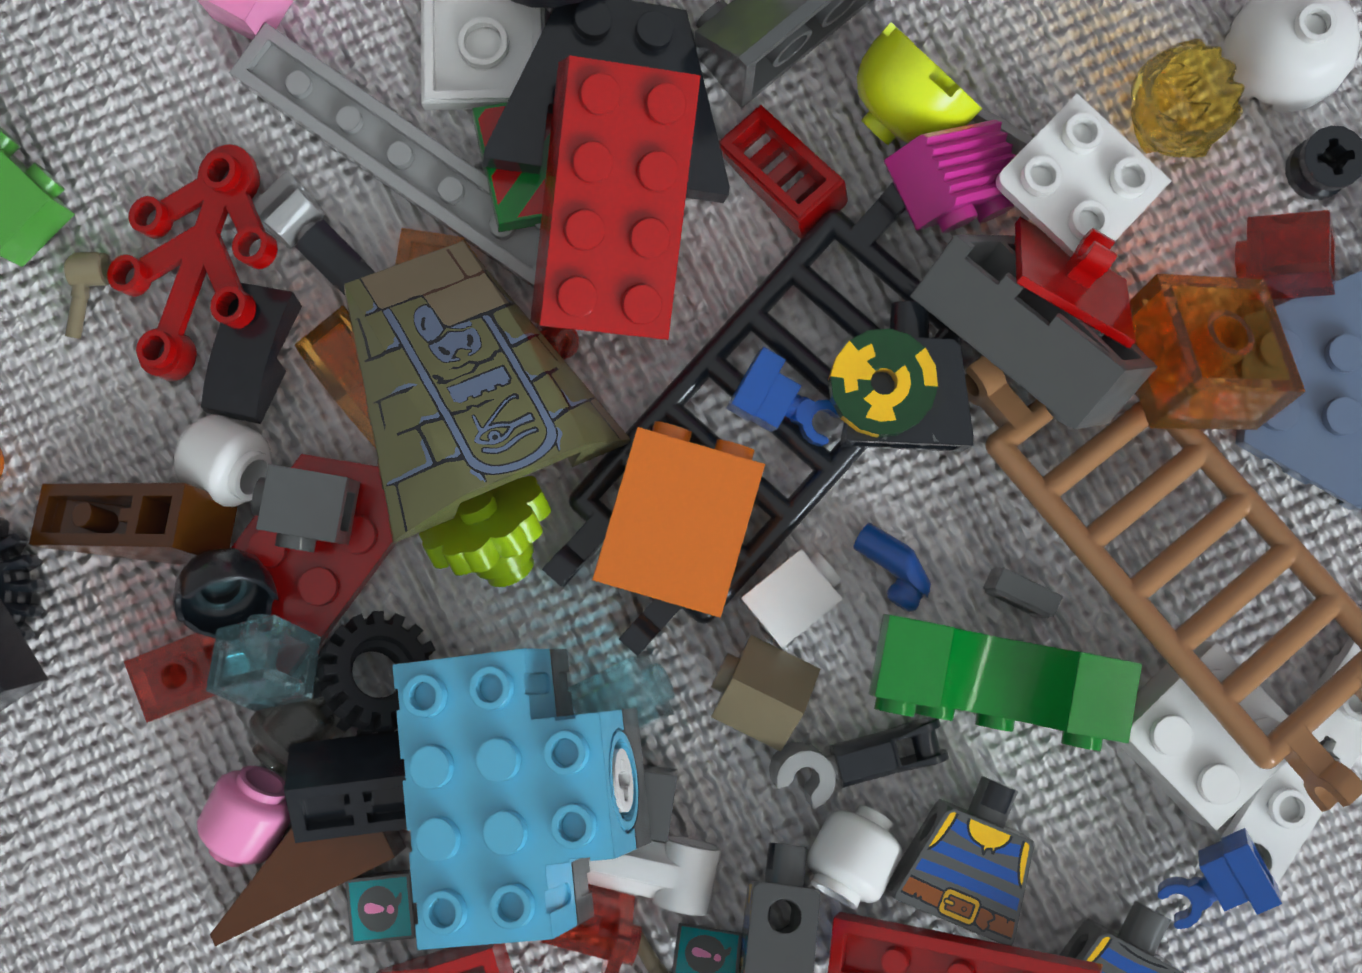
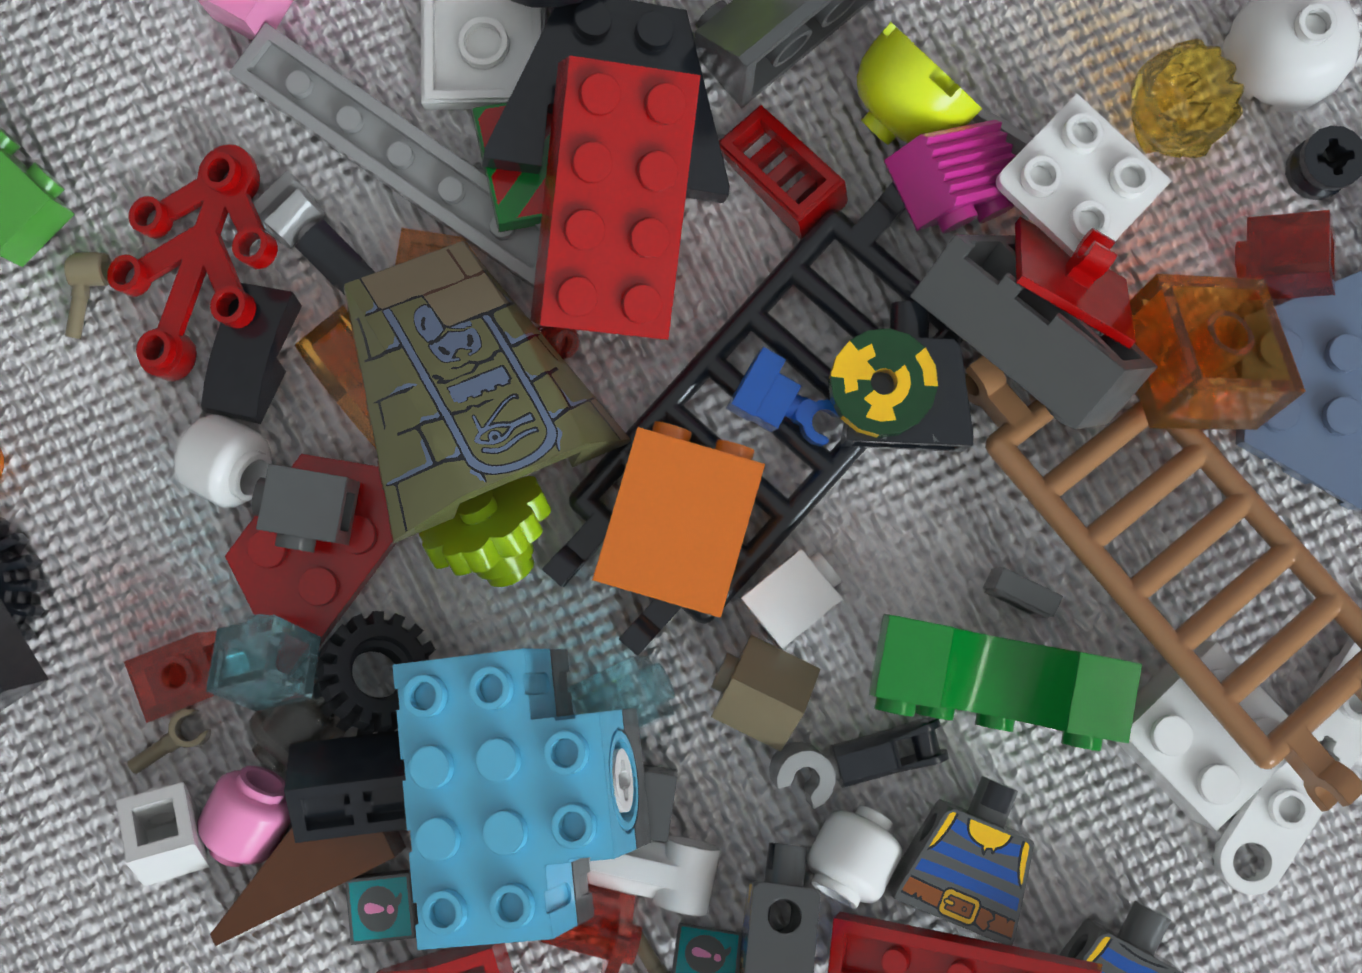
(131, 520): reddish brown slope -> none
(161, 834): none -> white brick
(168, 743): none -> dark tan hand
(222, 590): black hair -> none
(900, 561): blue arm -> none
(1232, 876): blue piece -> none

